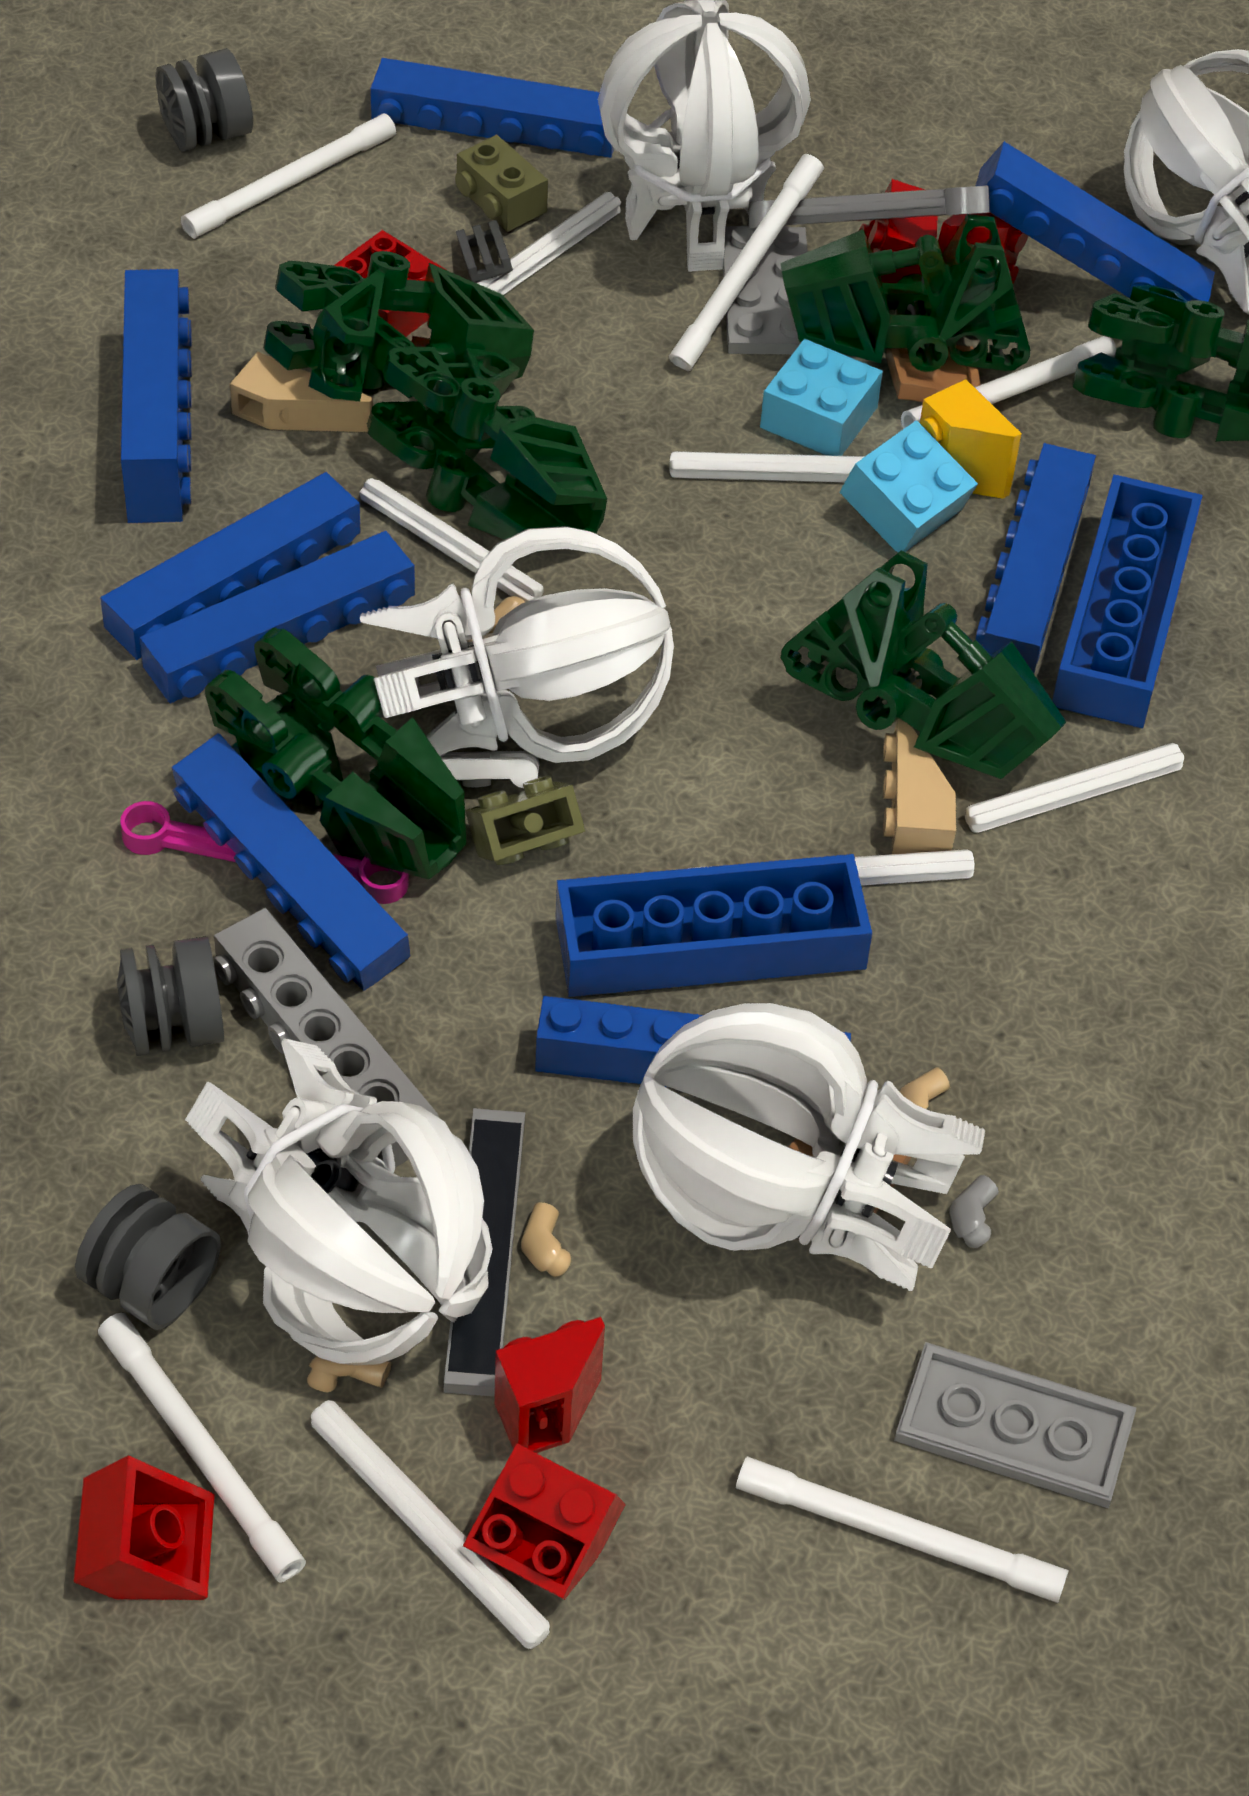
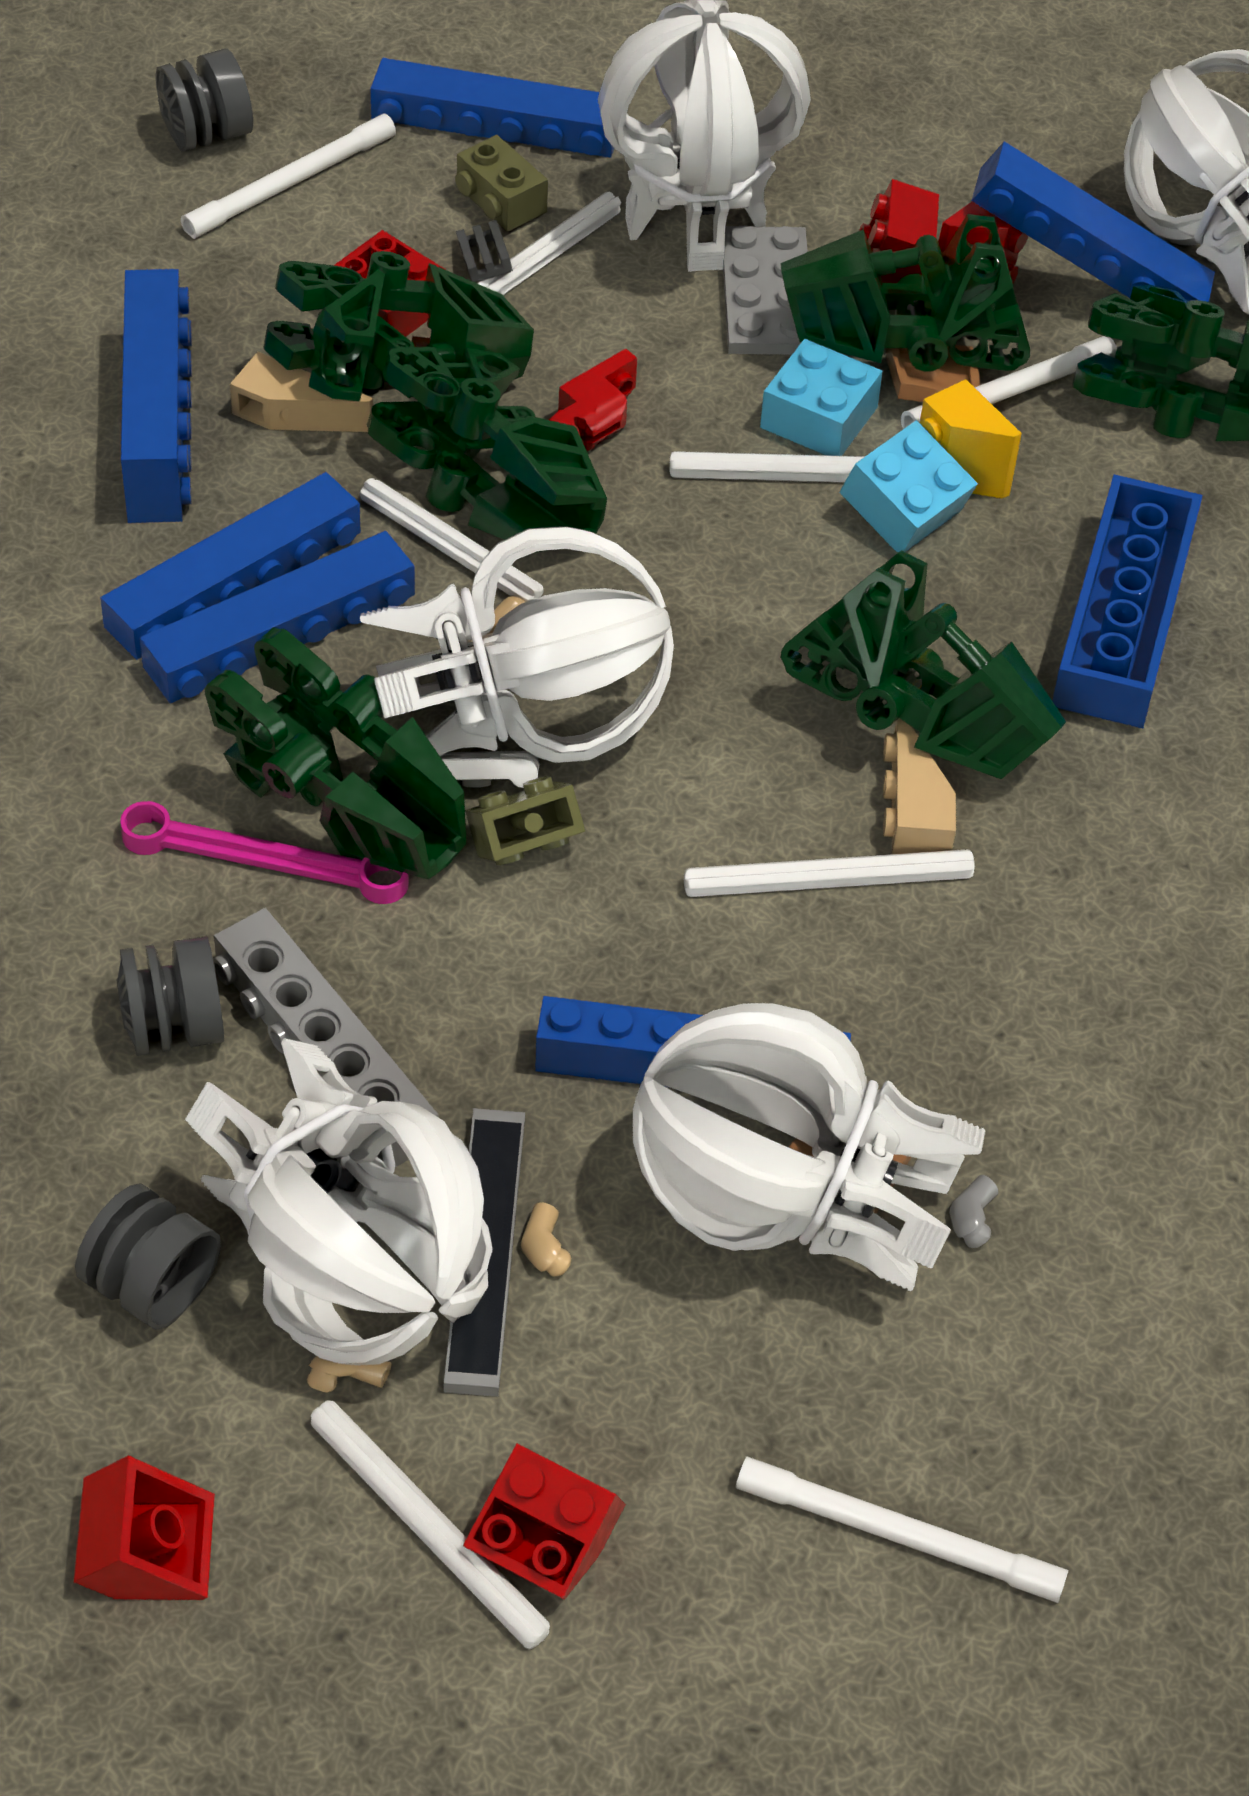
(264, 1533): white piece -> none
(290, 862): blue brick -> none
(548, 1383): red slope -> none
(598, 399): none -> red plate
(699, 333): white piece -> none
(712, 925): blue brick -> none
(880, 206): light grey piece -> none
(926, 1087): tan arm -> none
(1016, 1424): light grey tile -> none
(1038, 552): blue brick -> none
(1074, 788): white axle -> none

